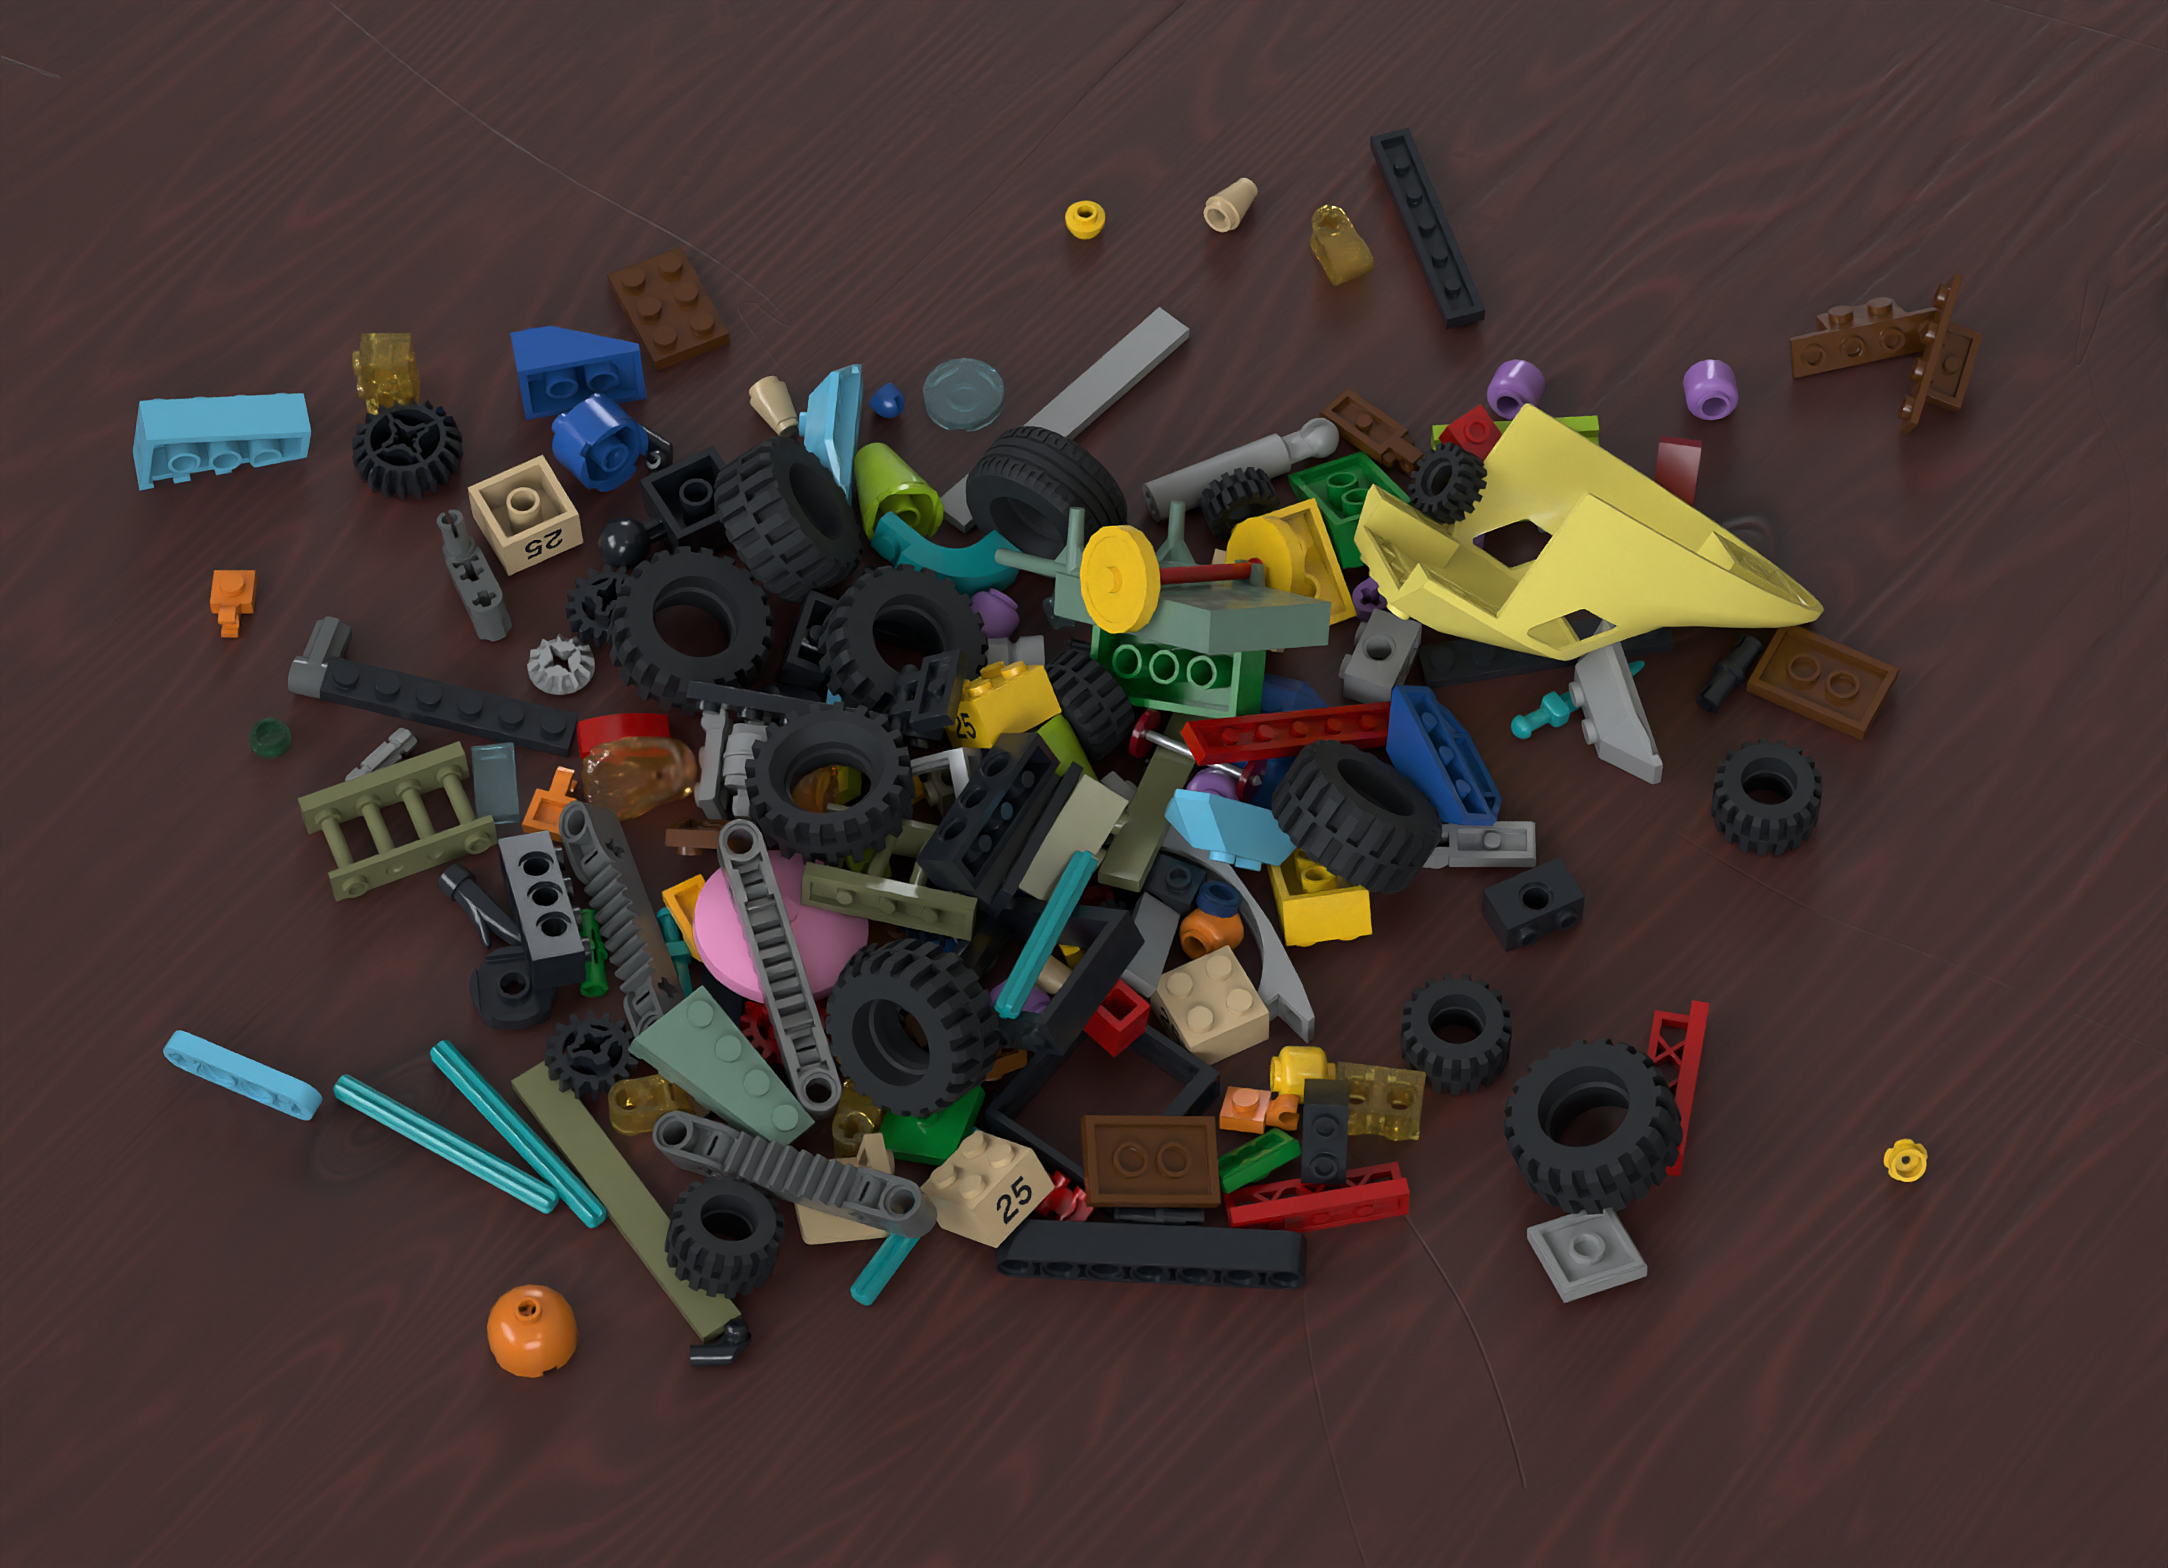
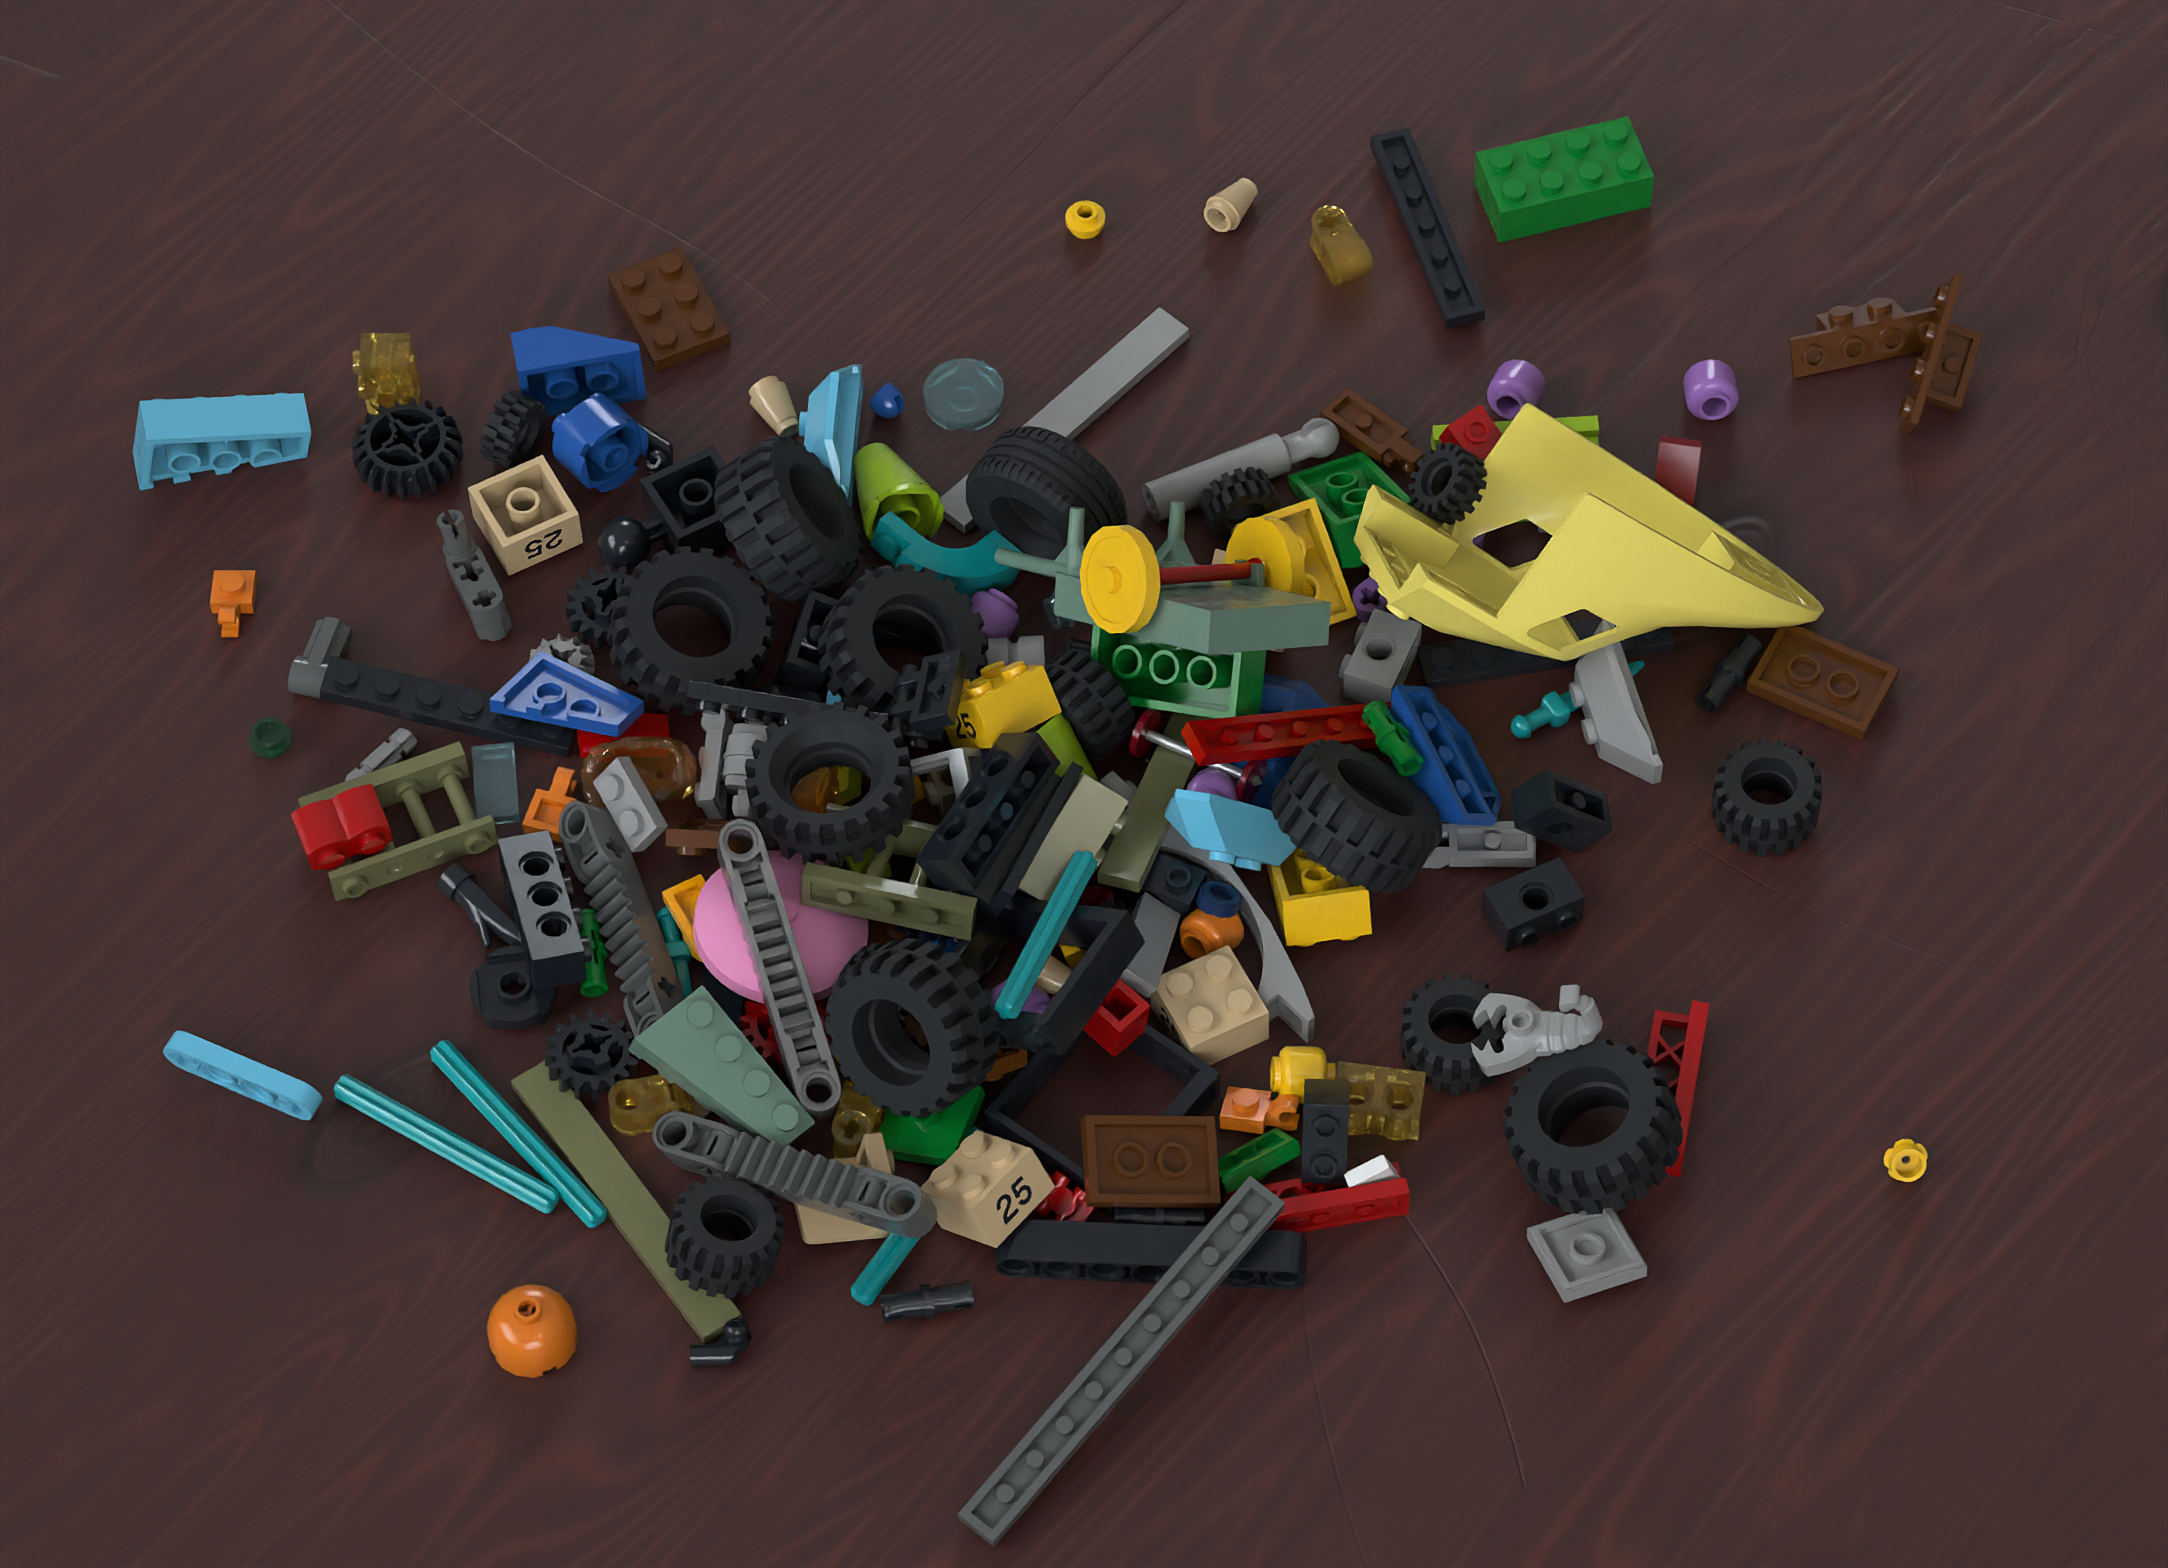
(342, 827): none -> red brick
(513, 429): none -> black tyre
(566, 697): none -> blue wing
(630, 804): none -> light grey plate
(927, 1301): none -> black pin
(1121, 1361): none -> dark grey plate
(1373, 1171): none -> white tile
(1392, 738): none -> green pin
(1533, 1030): none -> light grey animal
(1560, 811): none -> black brick
(1563, 179): none -> green brick

